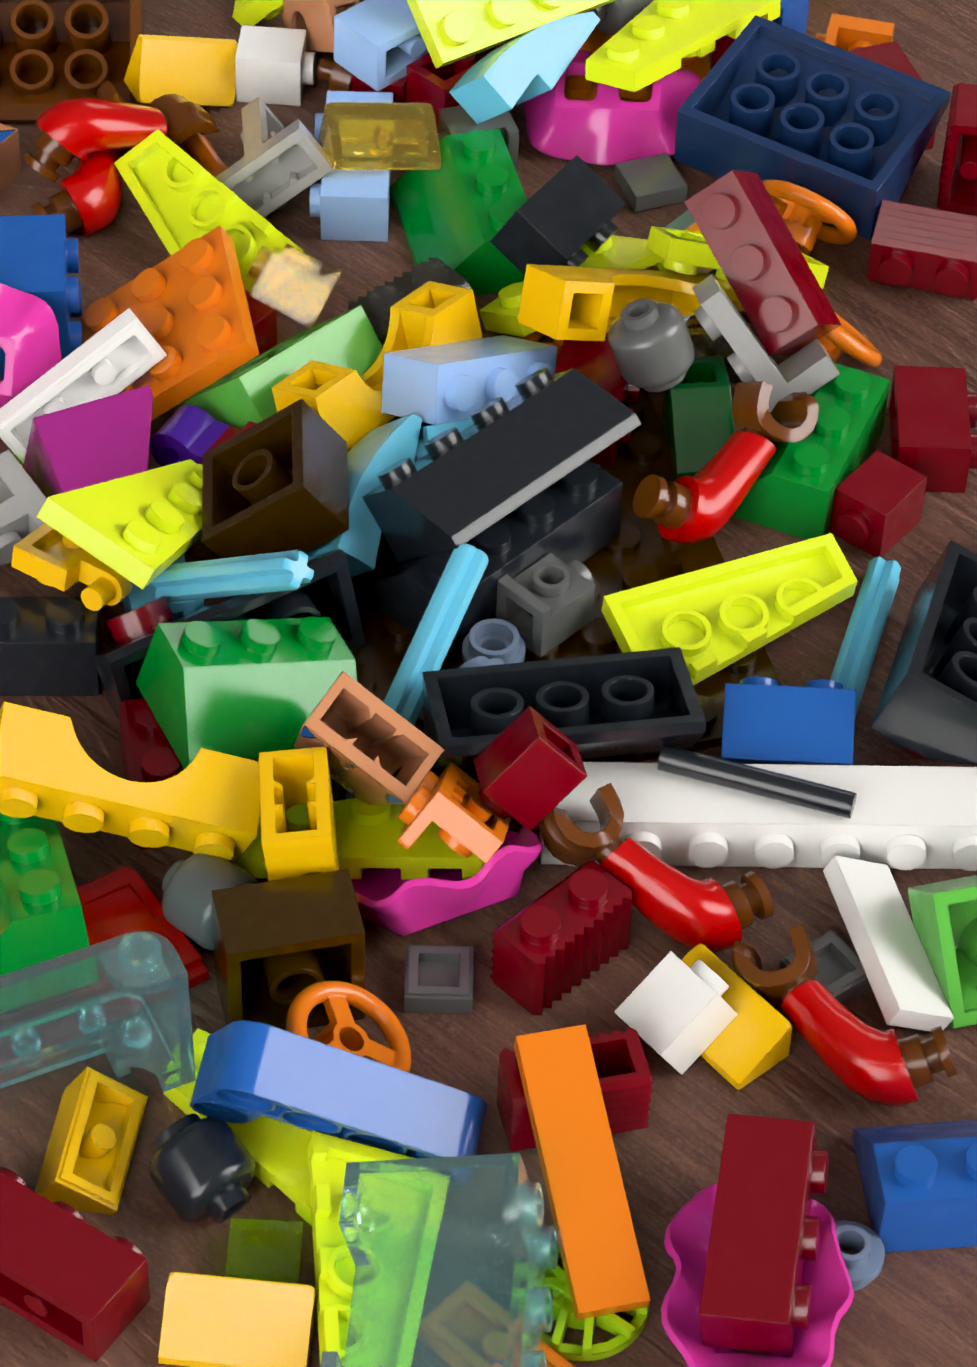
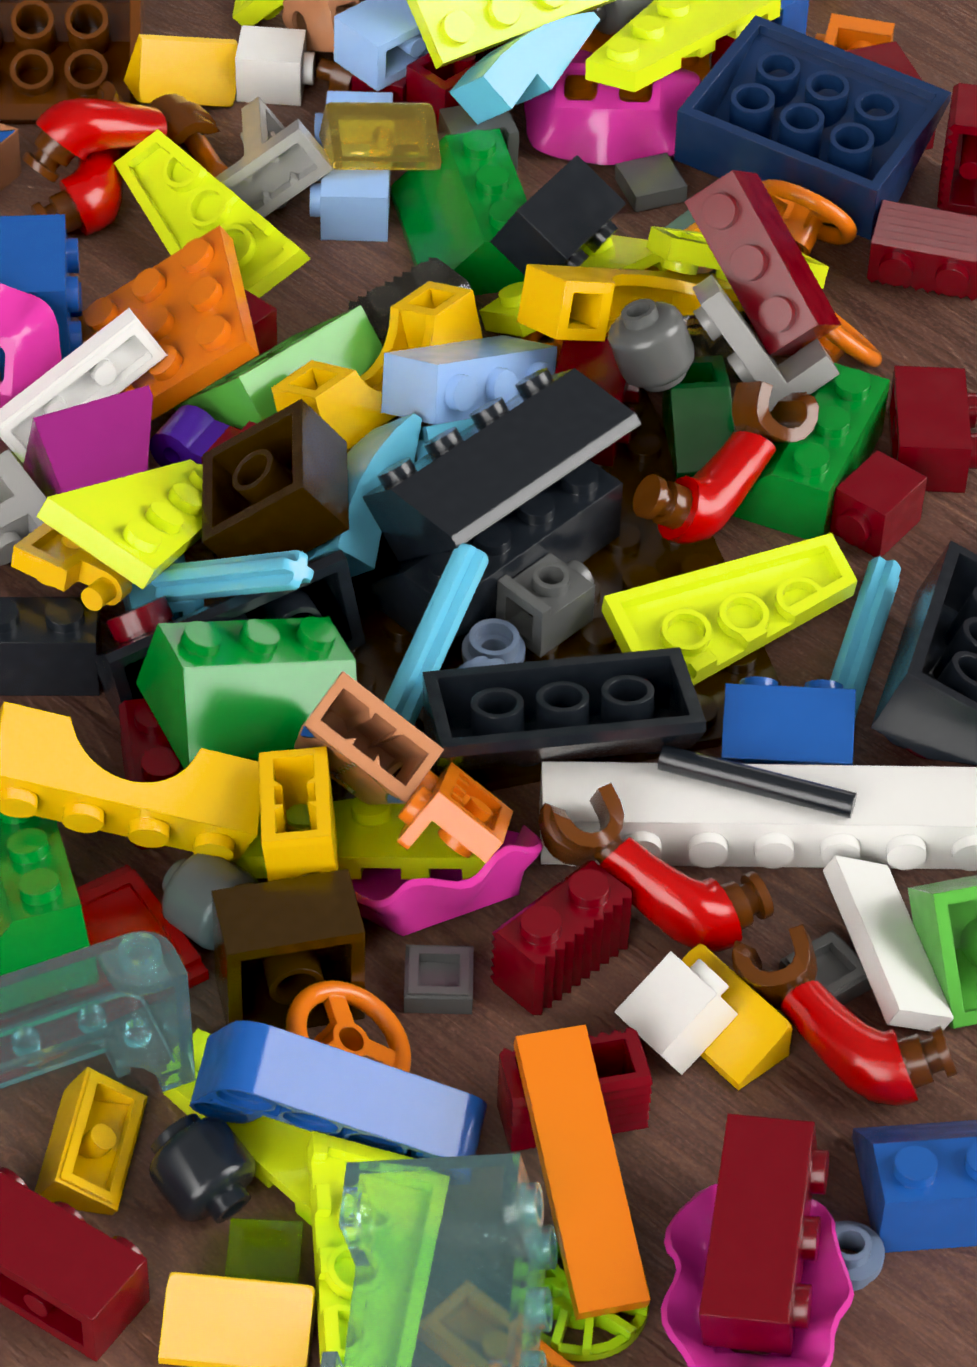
(292, 282): clear yellow window -> none
(528, 770): dark red brick -> none

